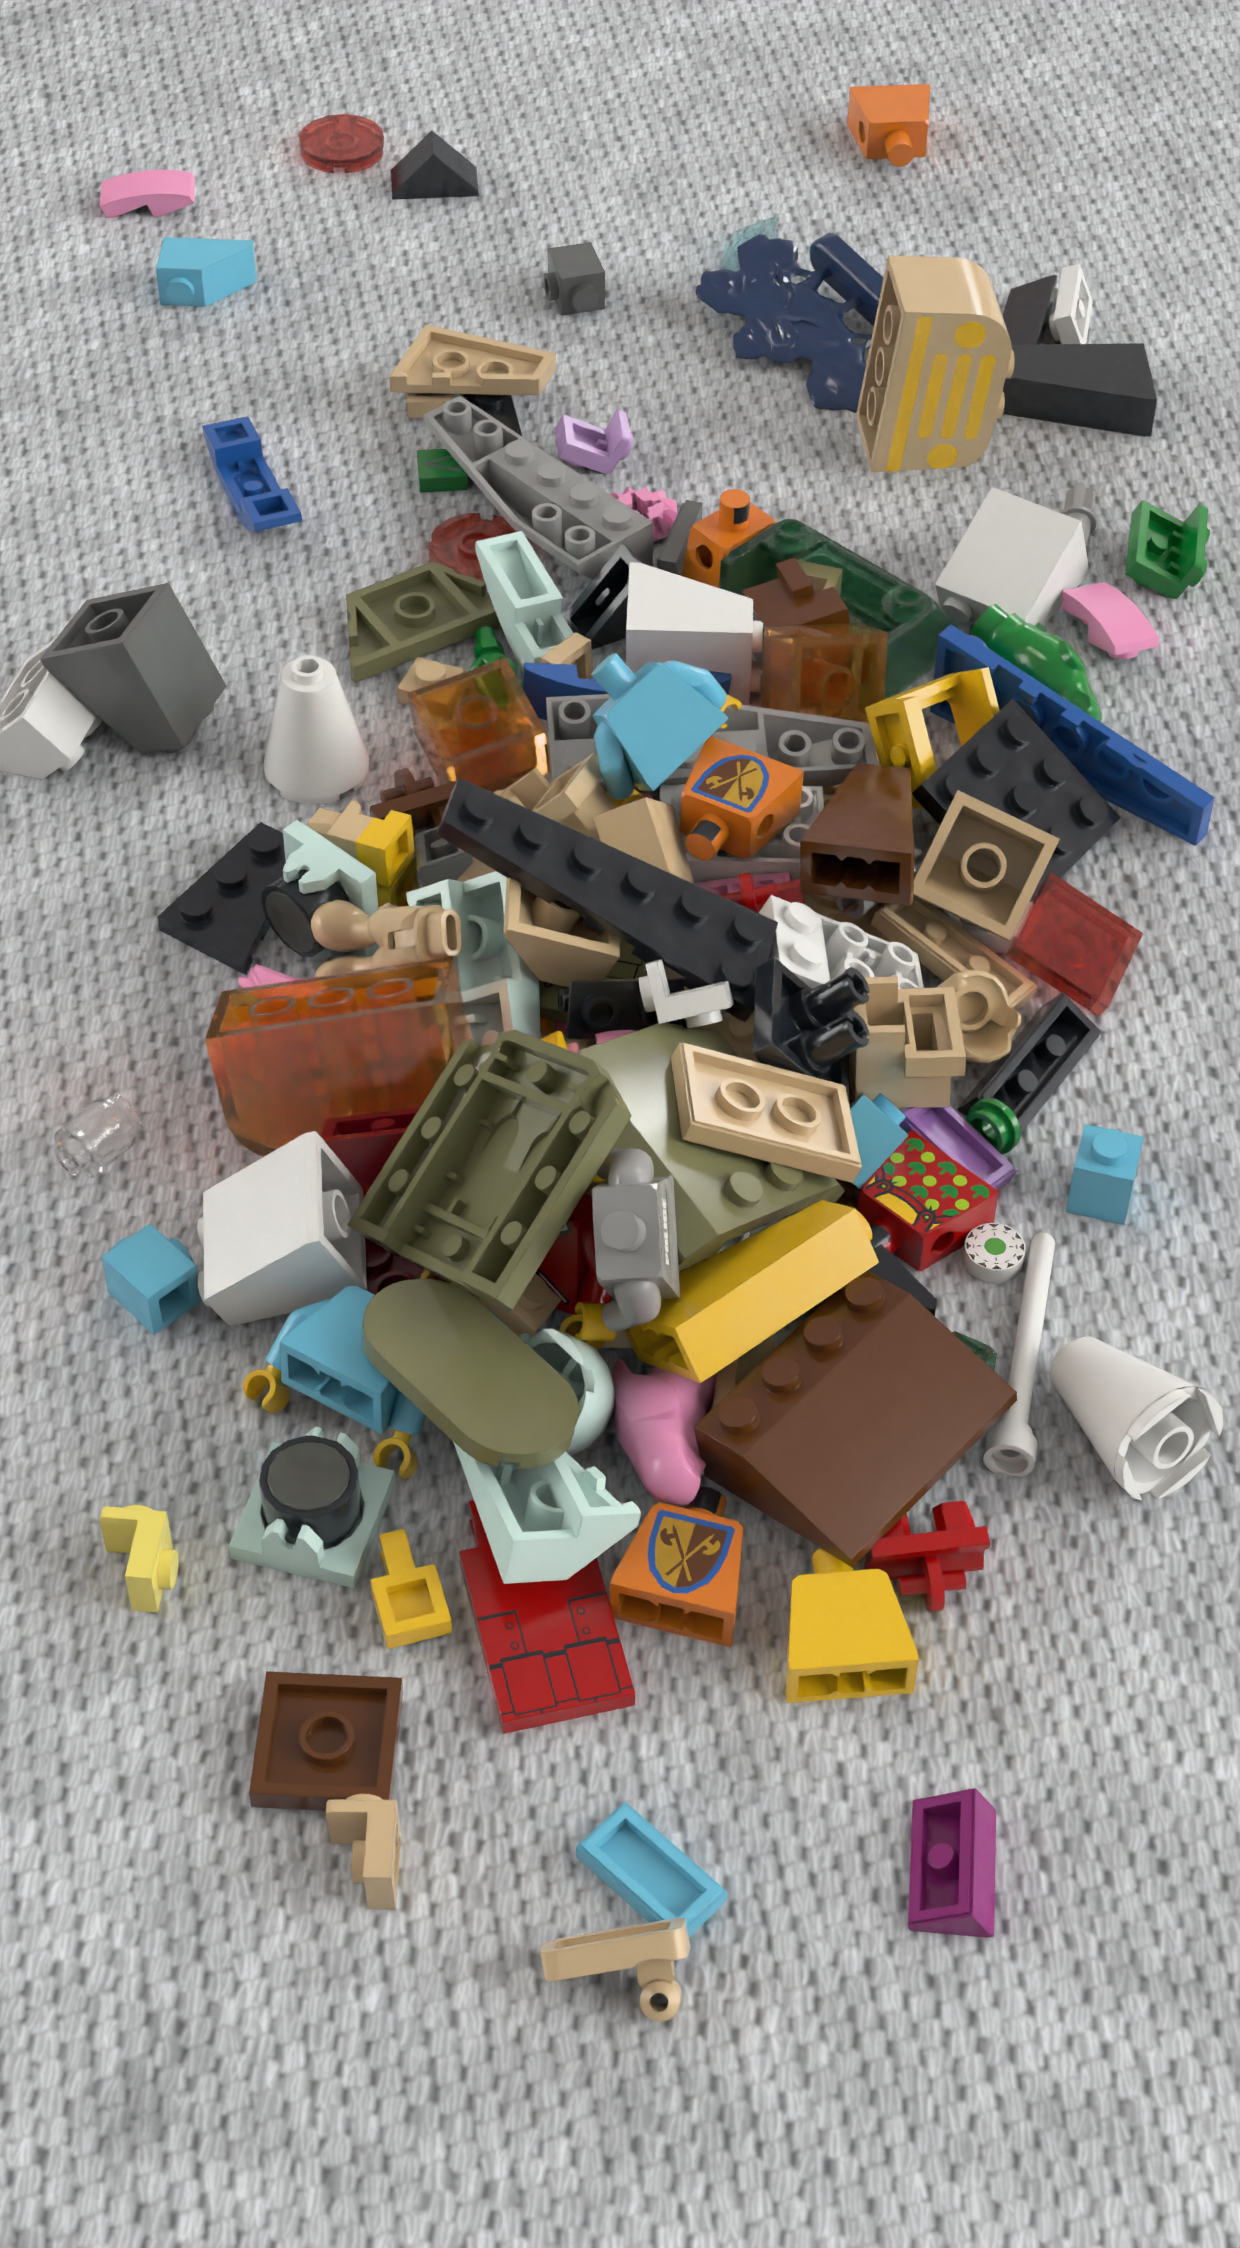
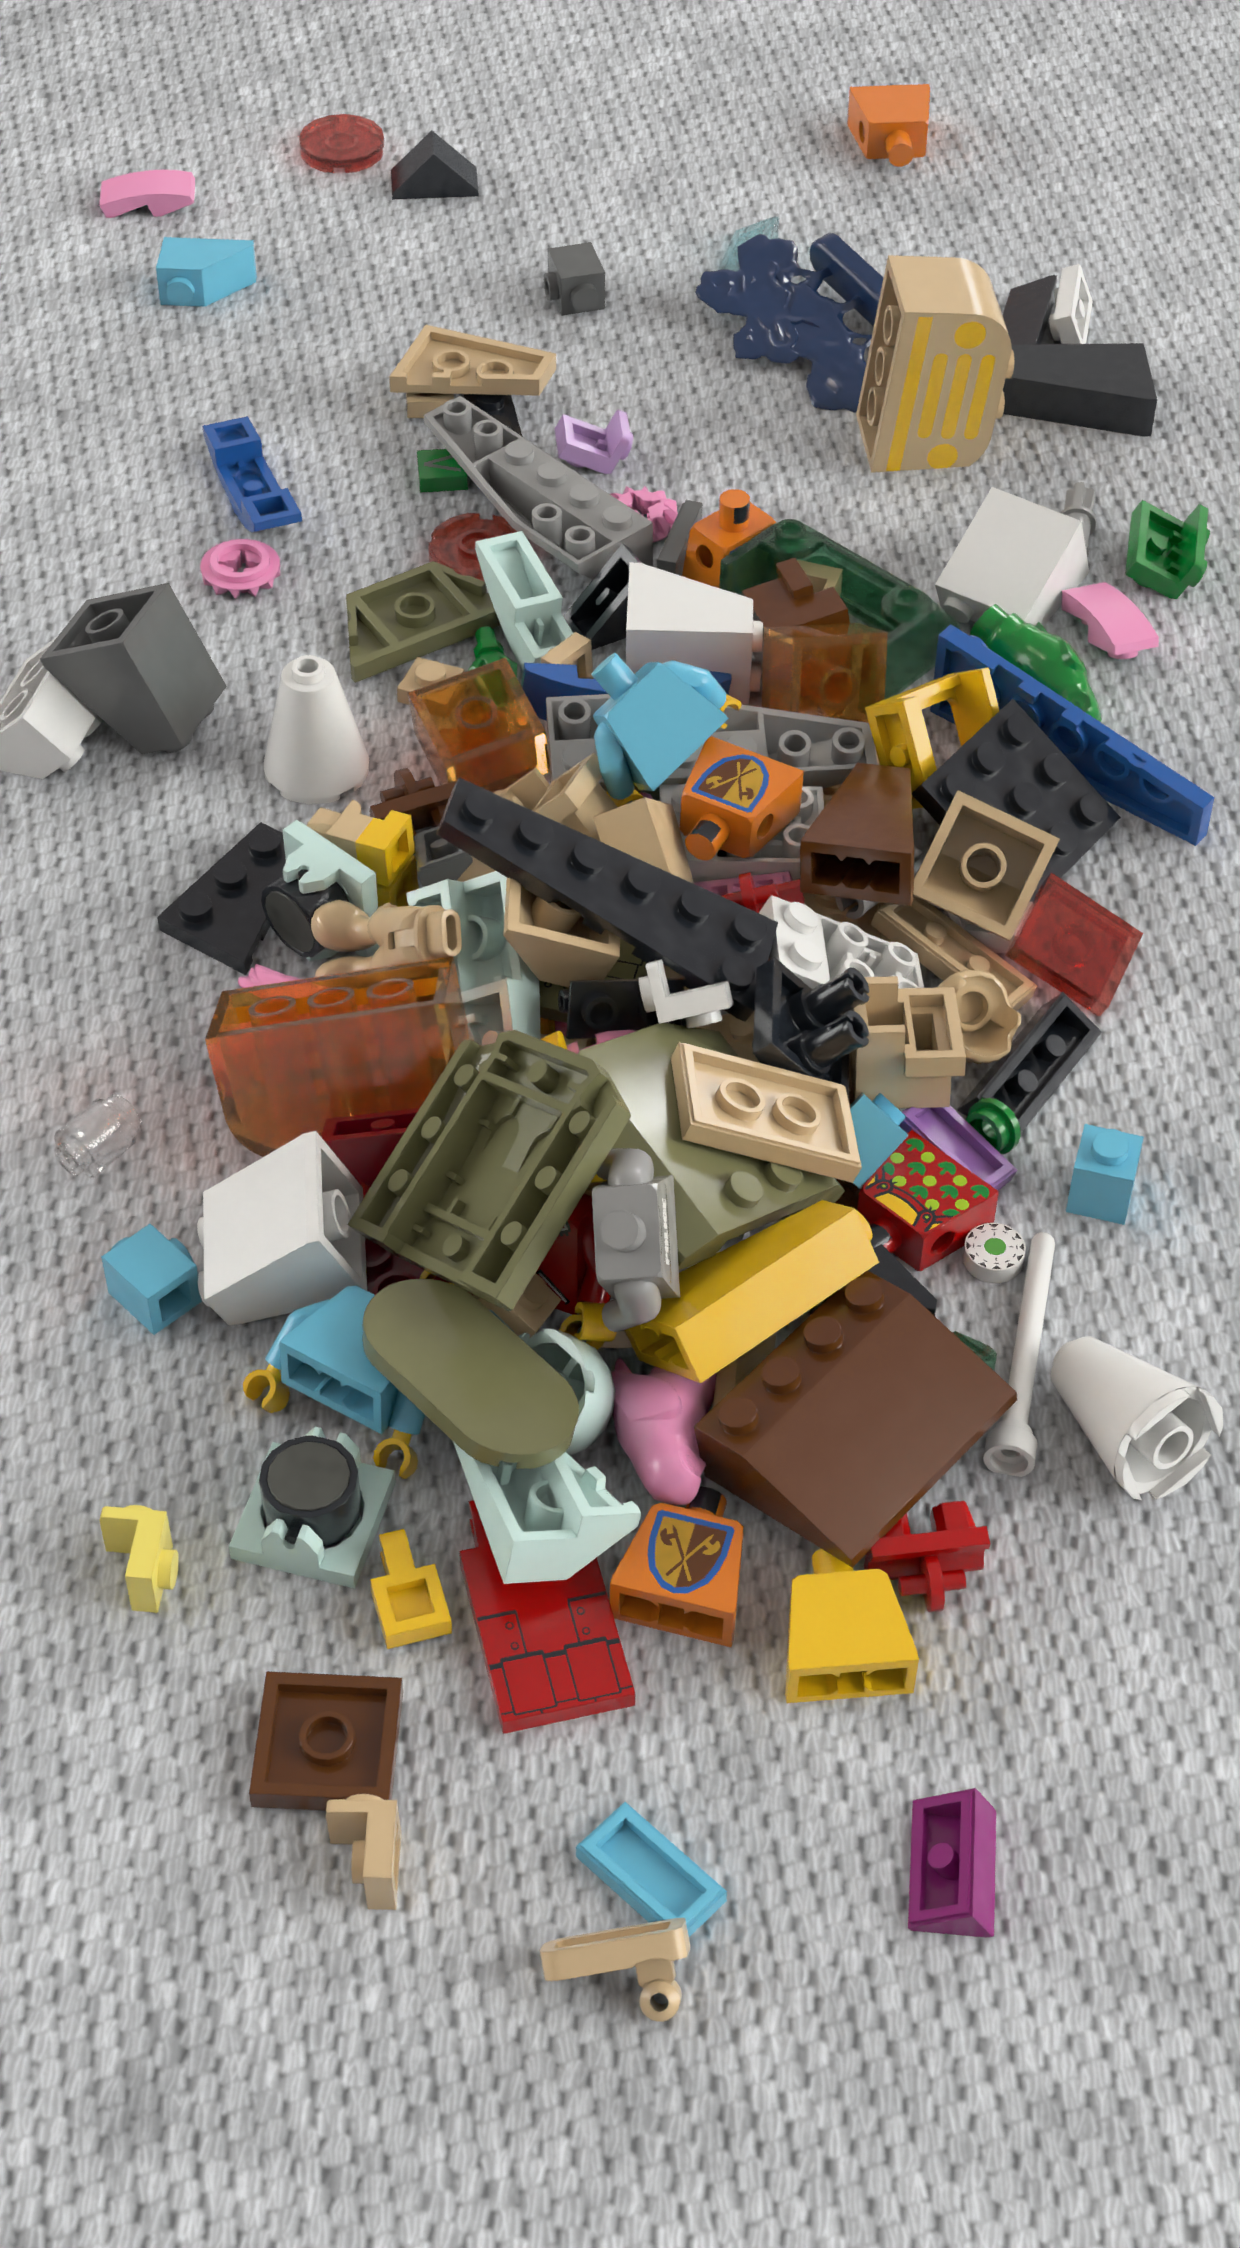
(223, 560): none -> bright pink gear

